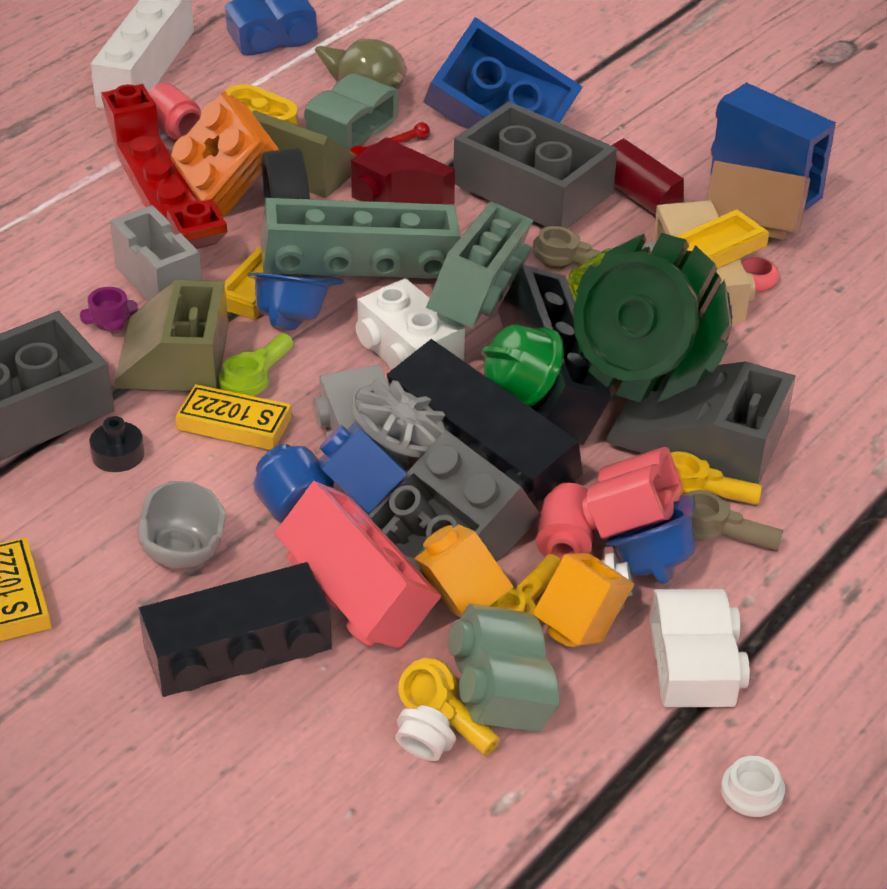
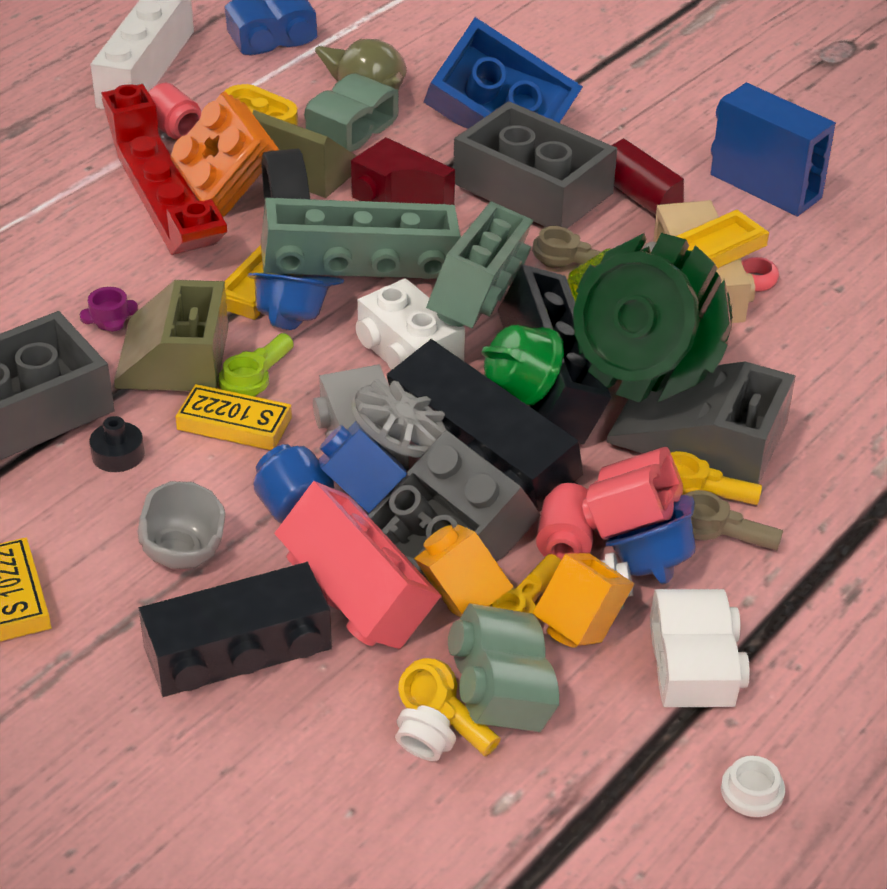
(151, 253): light grey brick -> none
(421, 131): red hinge -> none
(763, 195): medium nougat brick -> none

